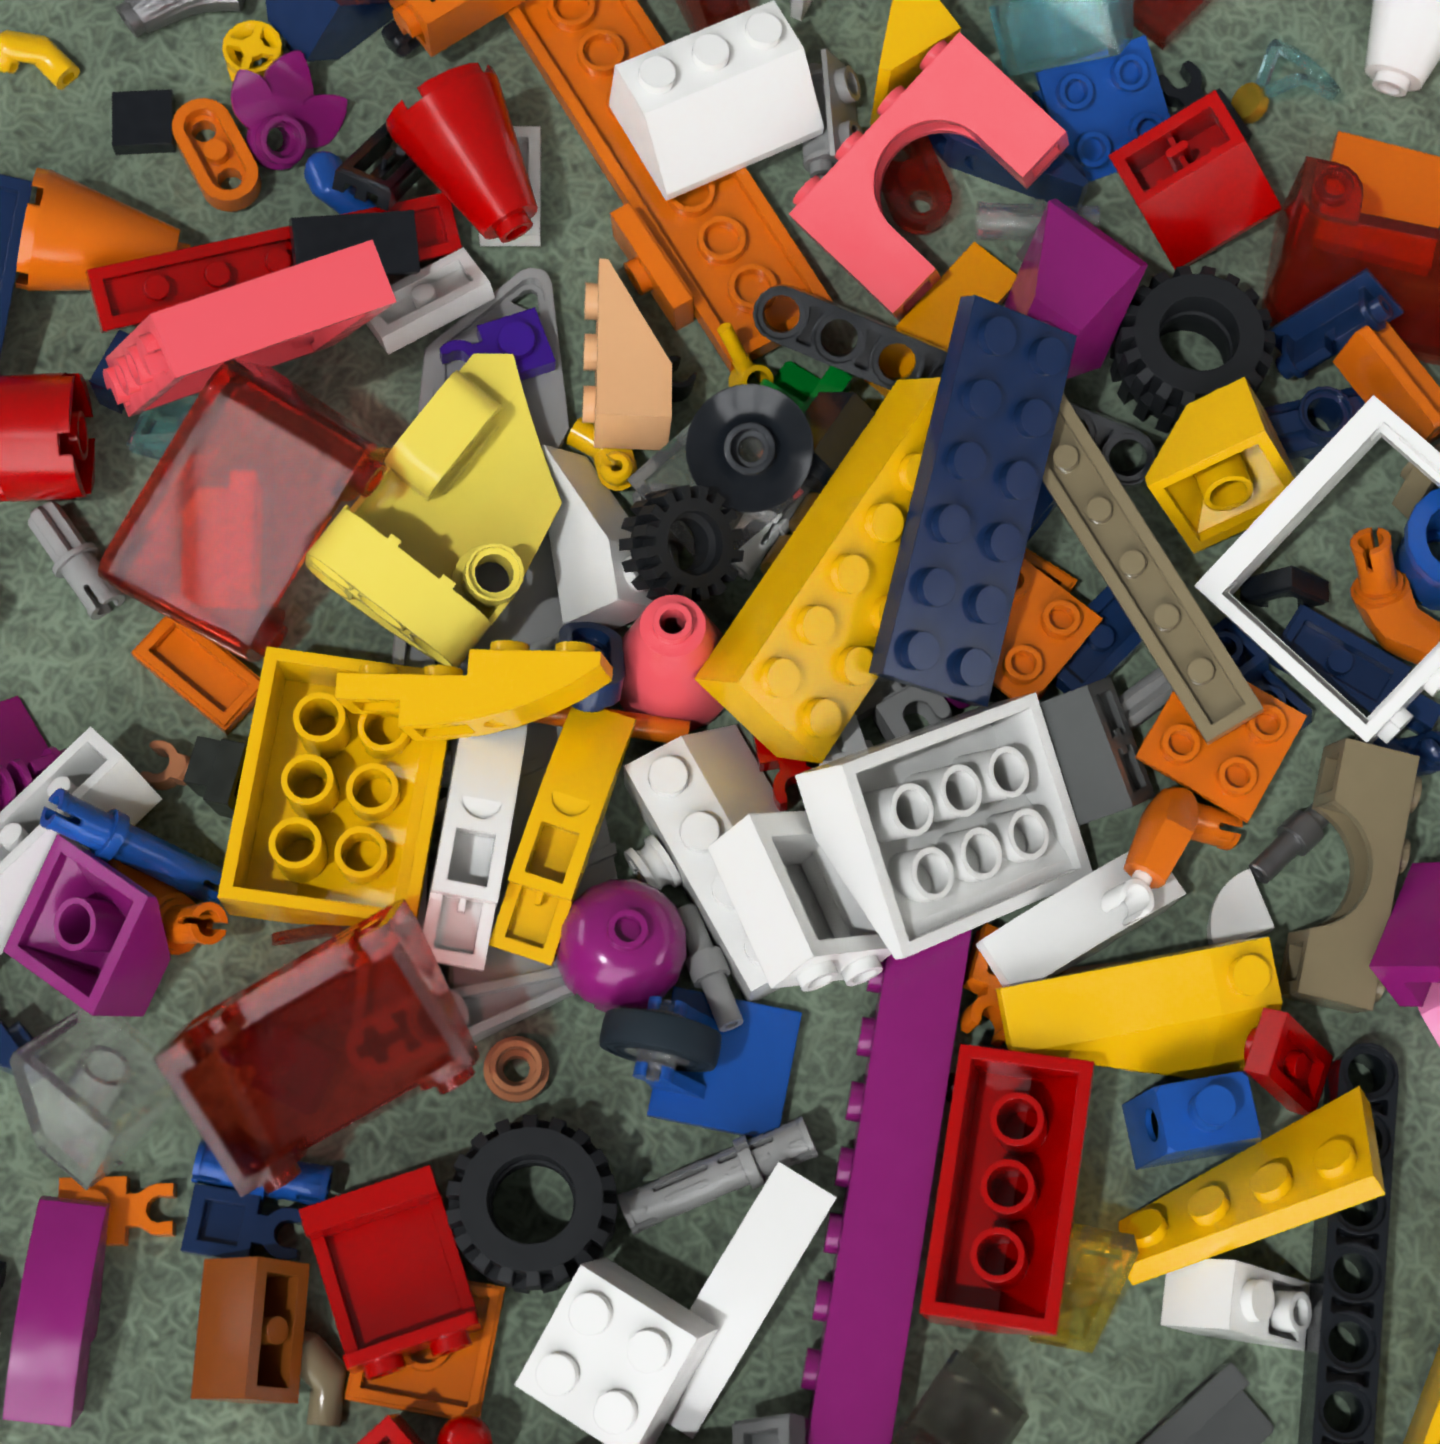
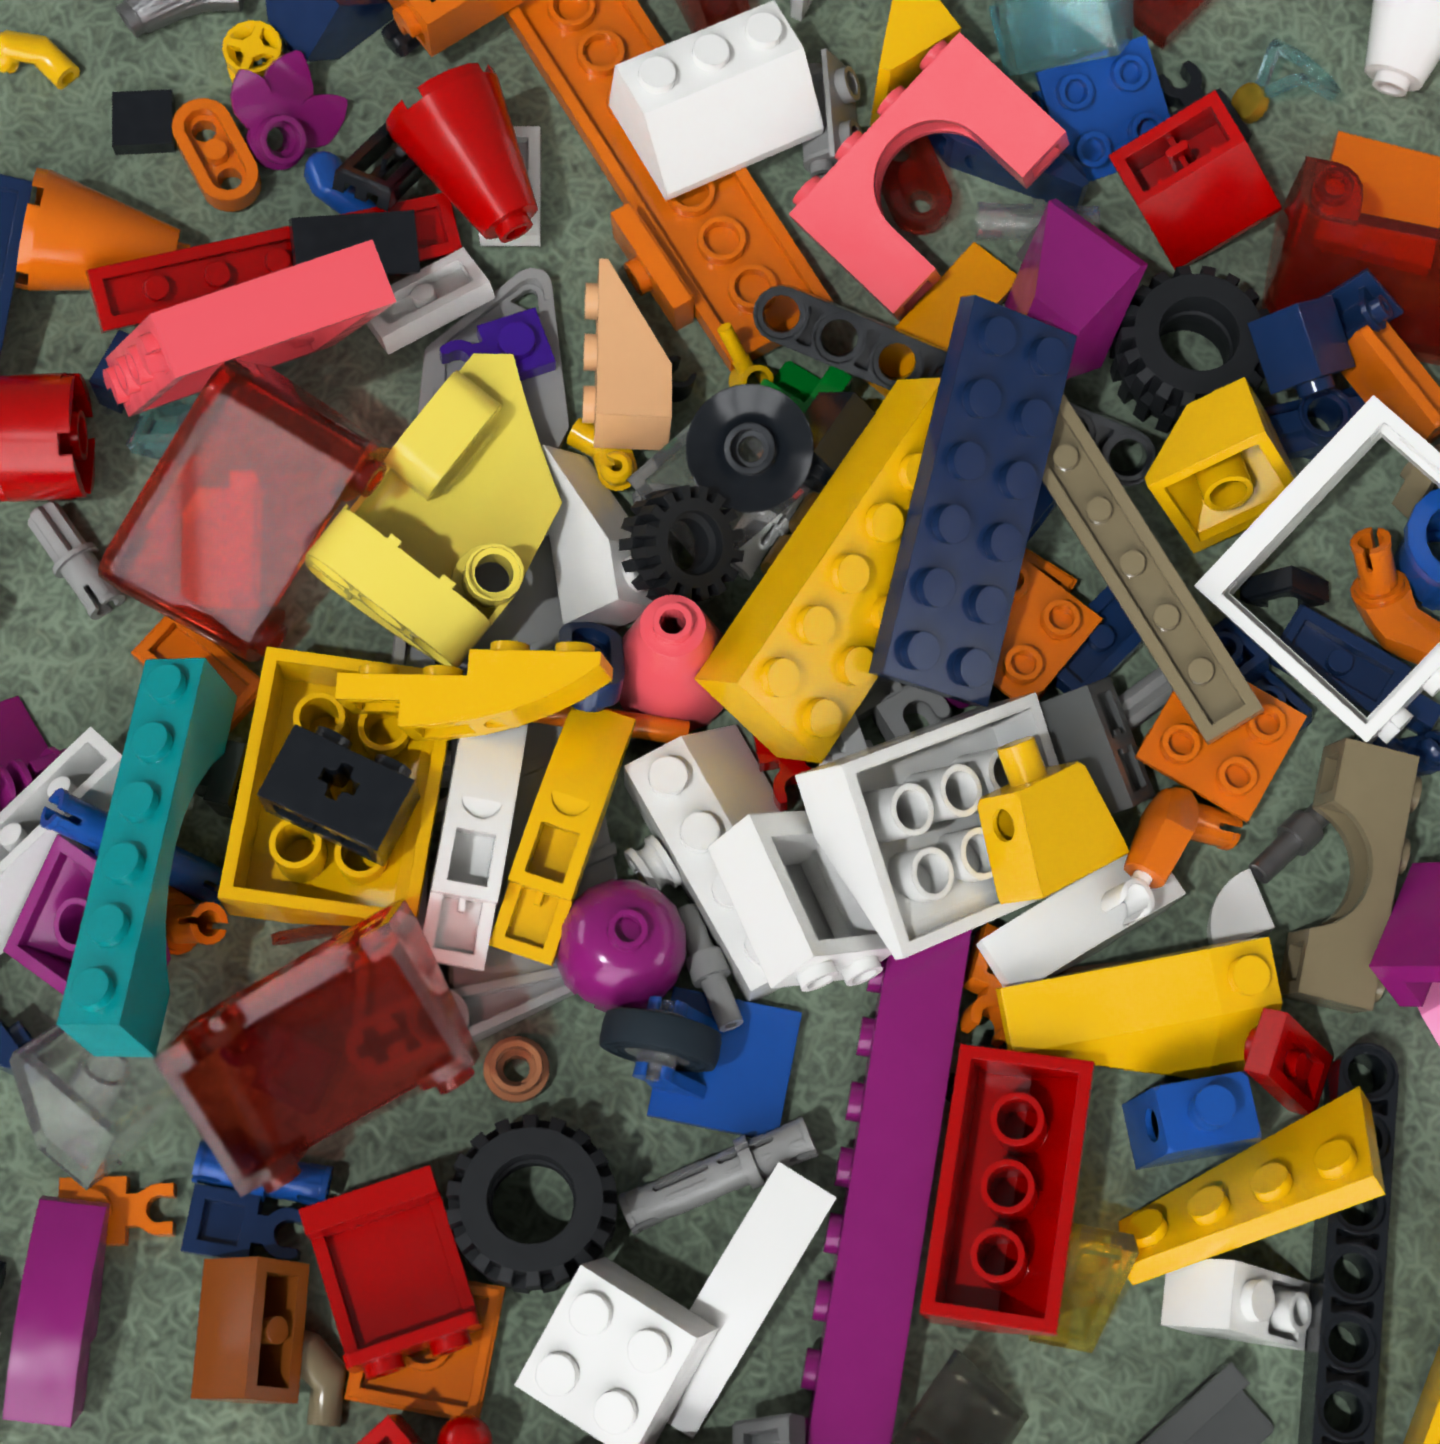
(119, 962): none -> teal arch
(361, 822): none -> black brick
(1045, 825): none -> yellow torso
(1302, 347): none -> dark blue brick

